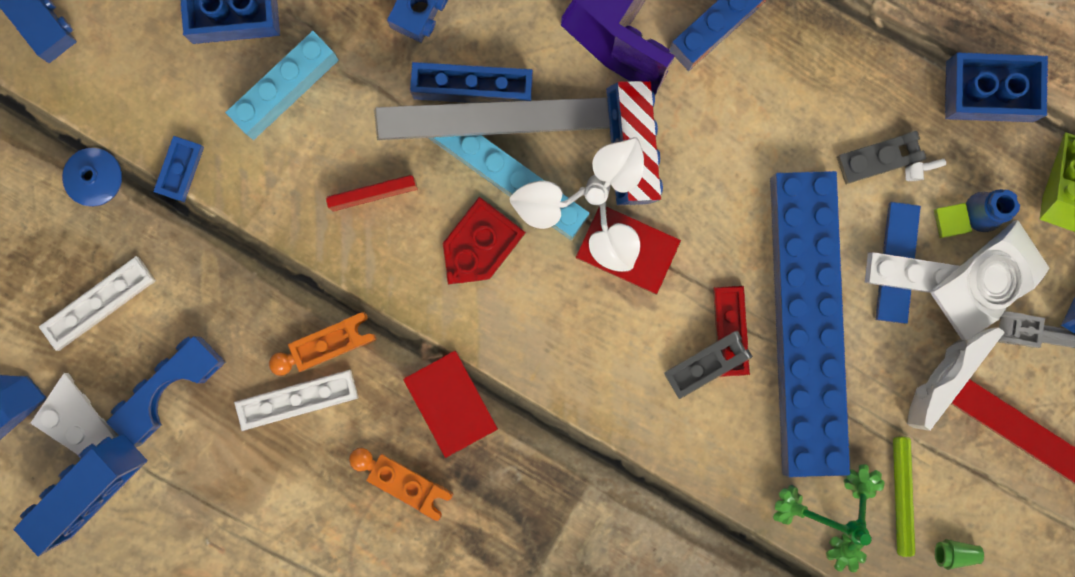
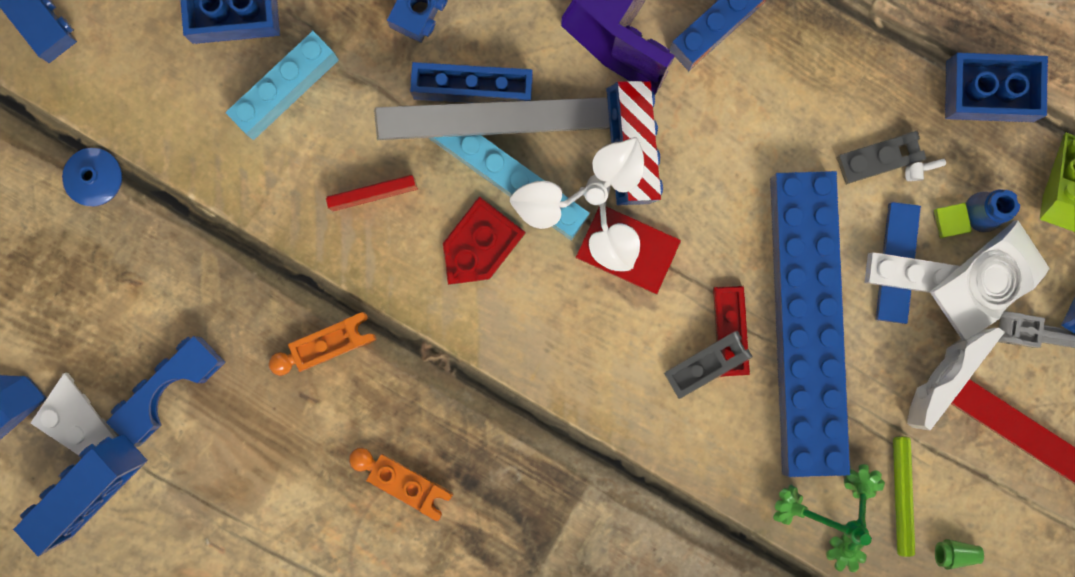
(97, 303): white tile -> none
(178, 169): blue plate -> none
(296, 400): white tile -> none
(450, 404): red tile -> none

